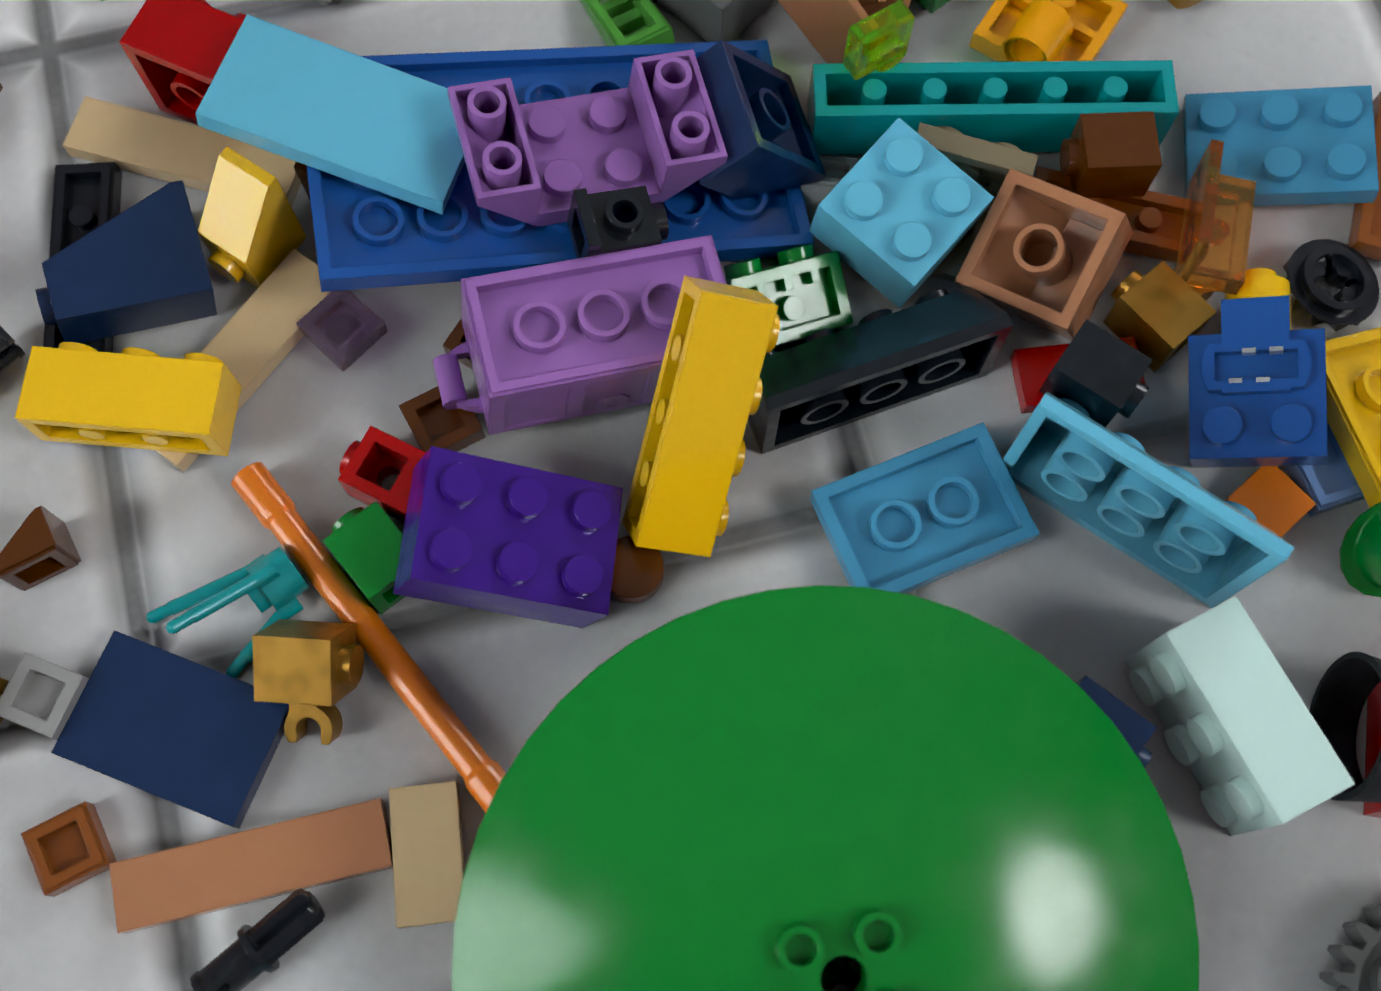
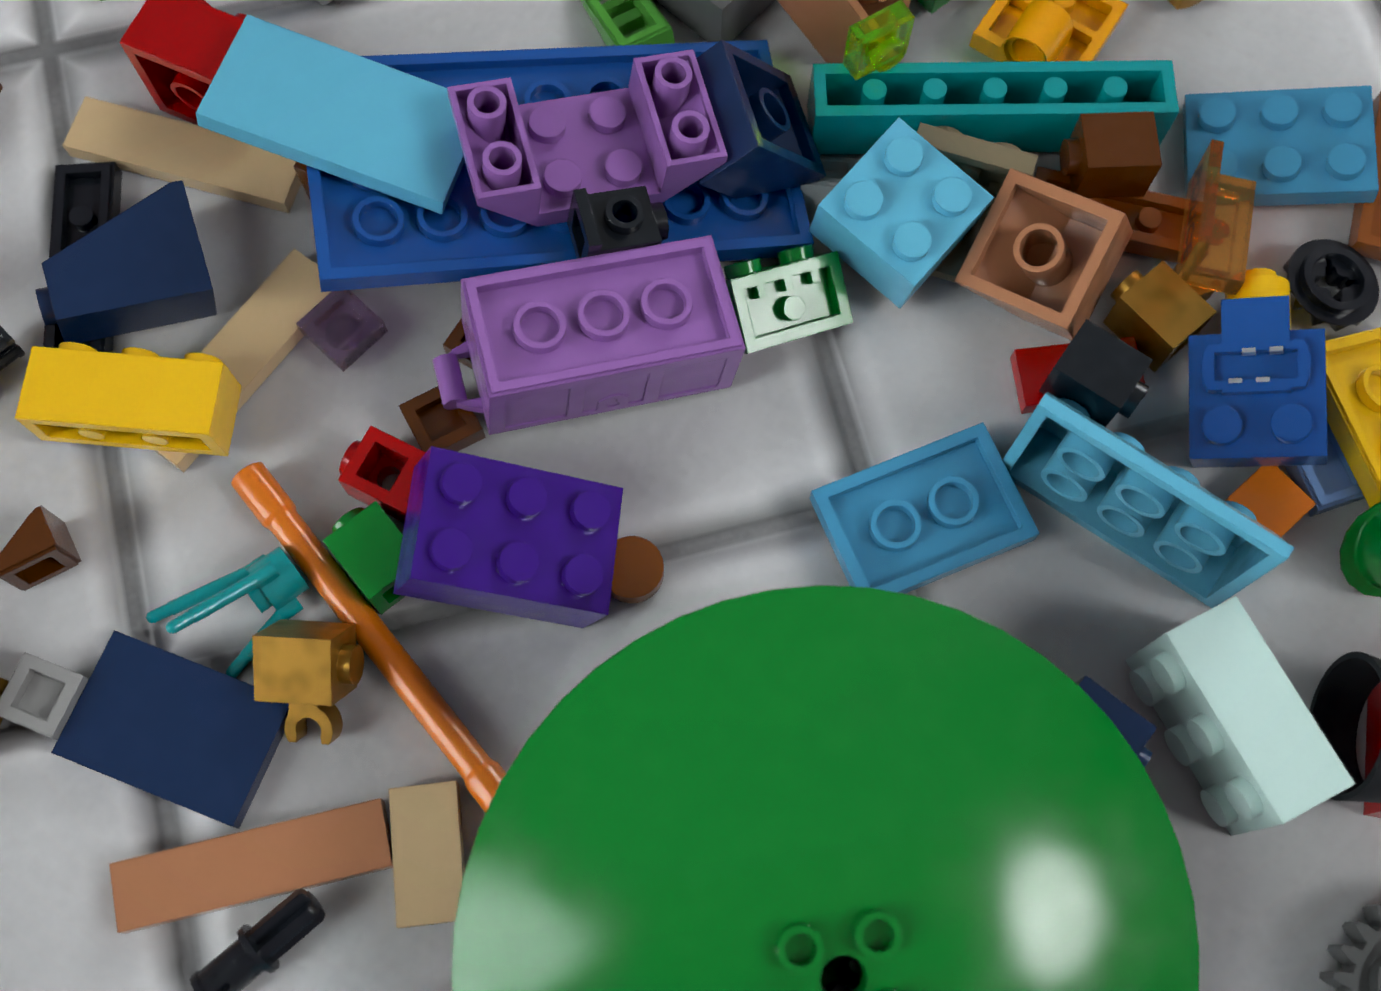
(68, 849): dark orange tile -> none
(247, 220): yellow slope -> none
(700, 416): yellow brick -> none
(877, 365): black slope -> none

